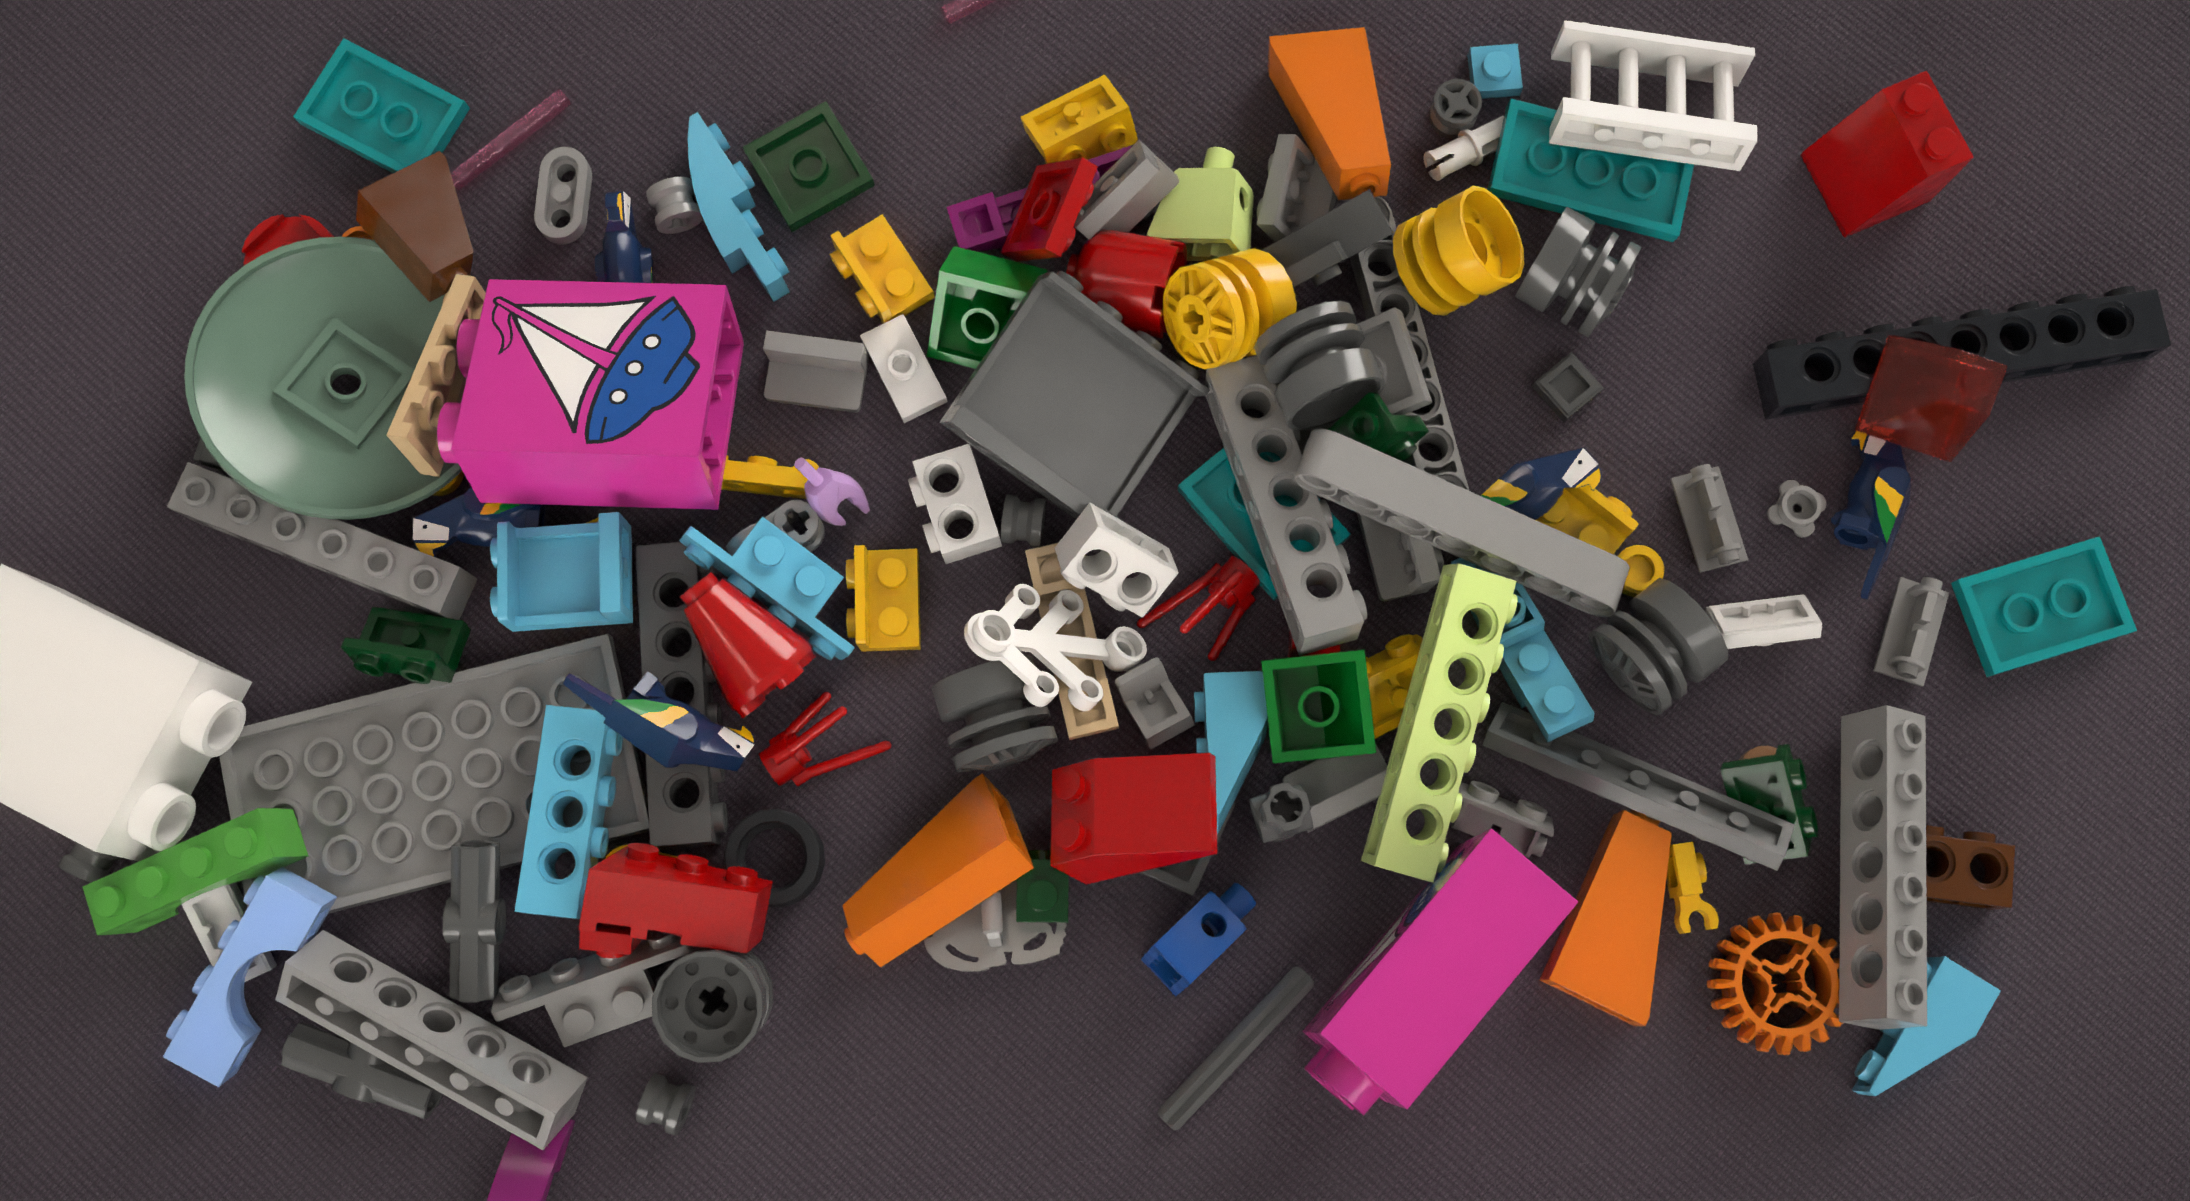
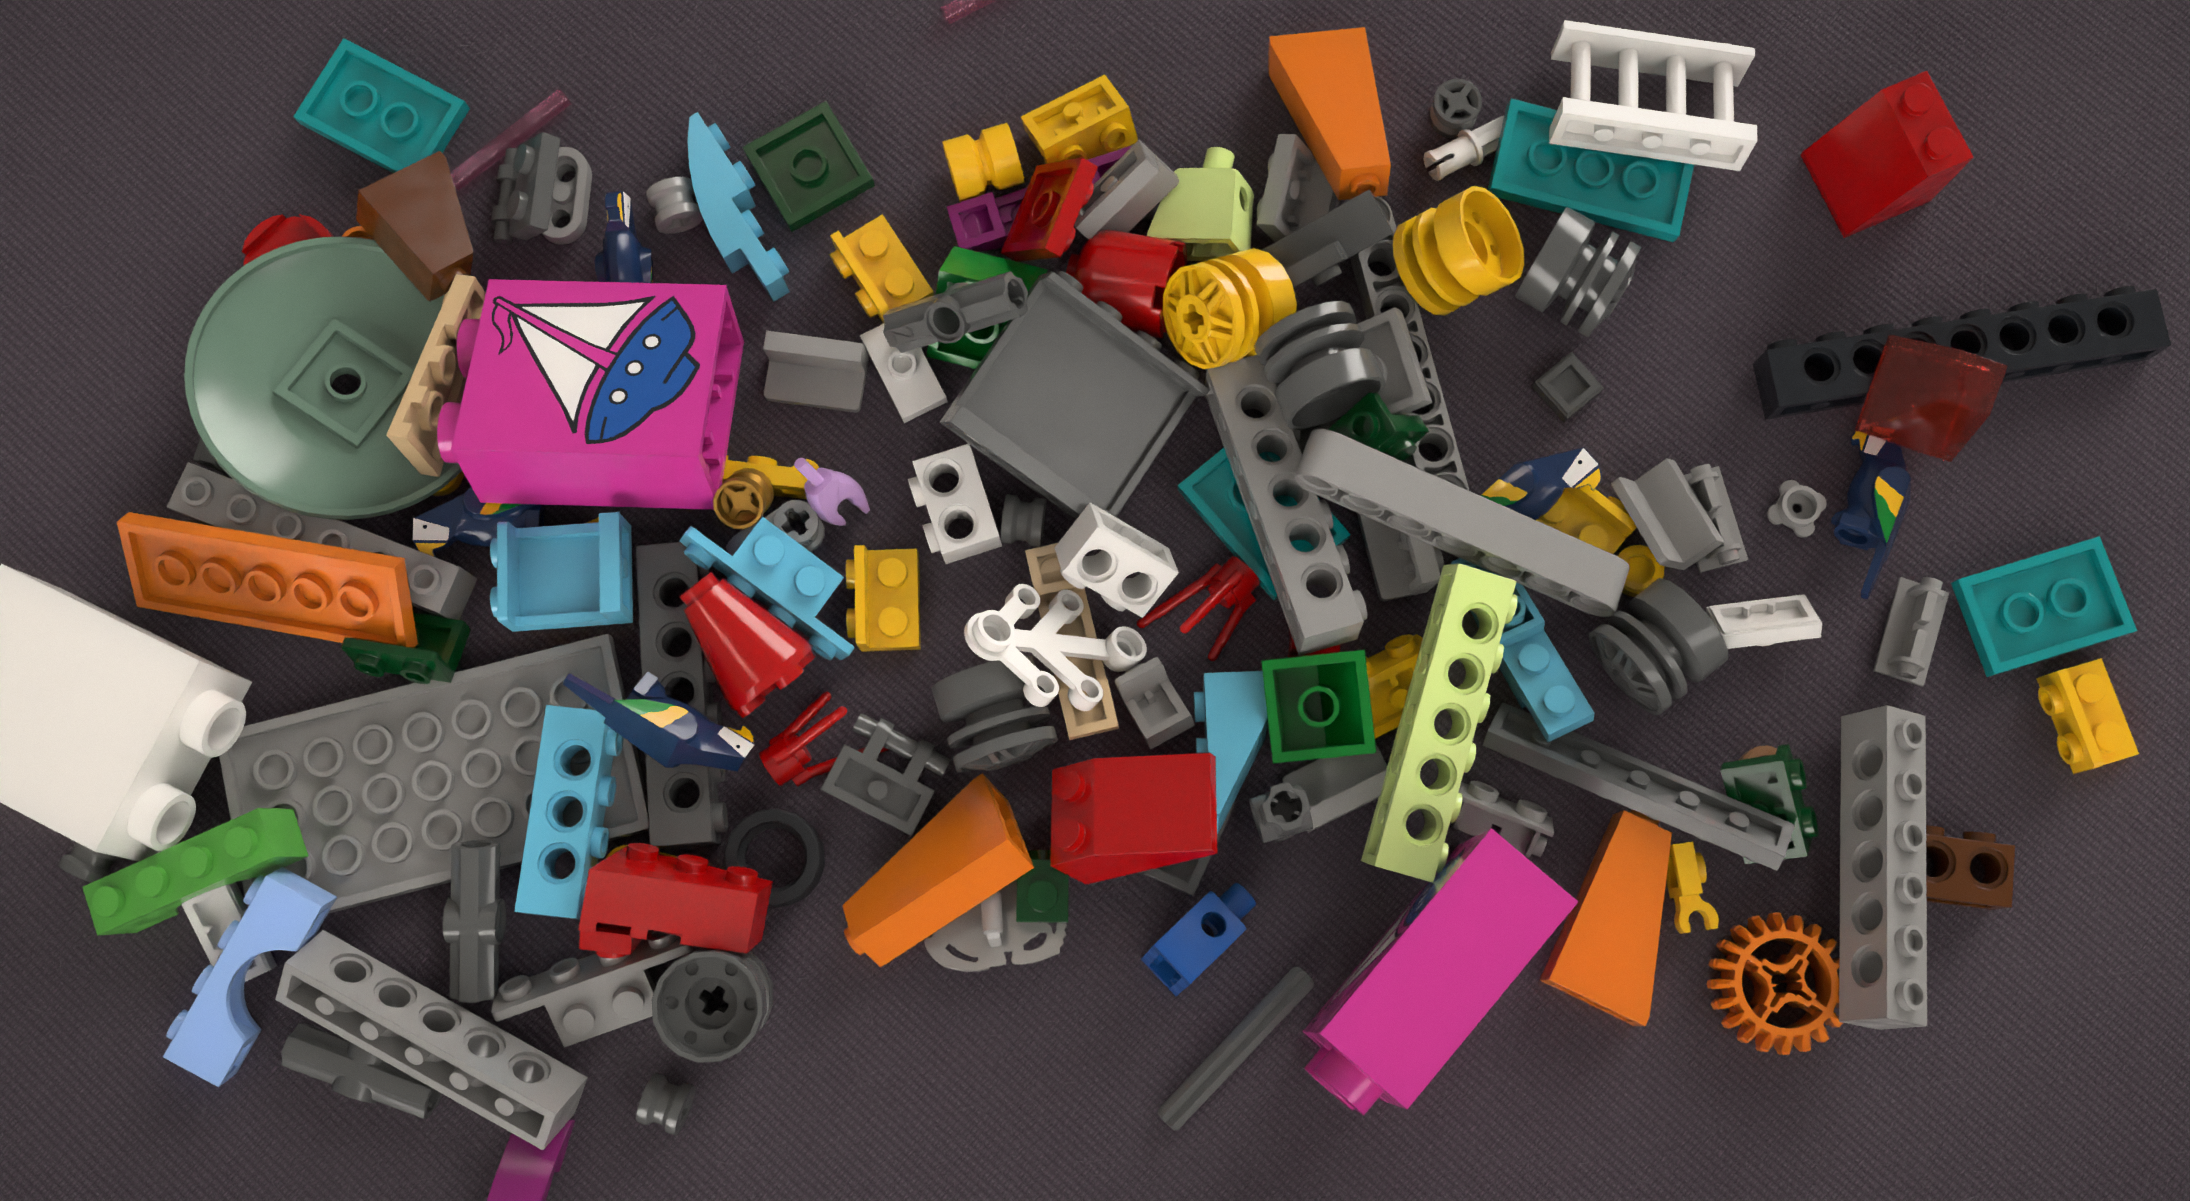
(267, 581): none -> orange plate
(525, 189): none -> dark grey plate
(737, 506): none -> pearl gold wheel
(878, 788): none -> dark grey plate
(976, 308): none -> dark grey piece
(983, 162): none -> yellow wheel
(1495, 70): medium azure plate -> none
(1669, 515): none -> light grey panel
(1955, 1013): medium azure slope -> none
(2086, 716): none -> yellow bracket

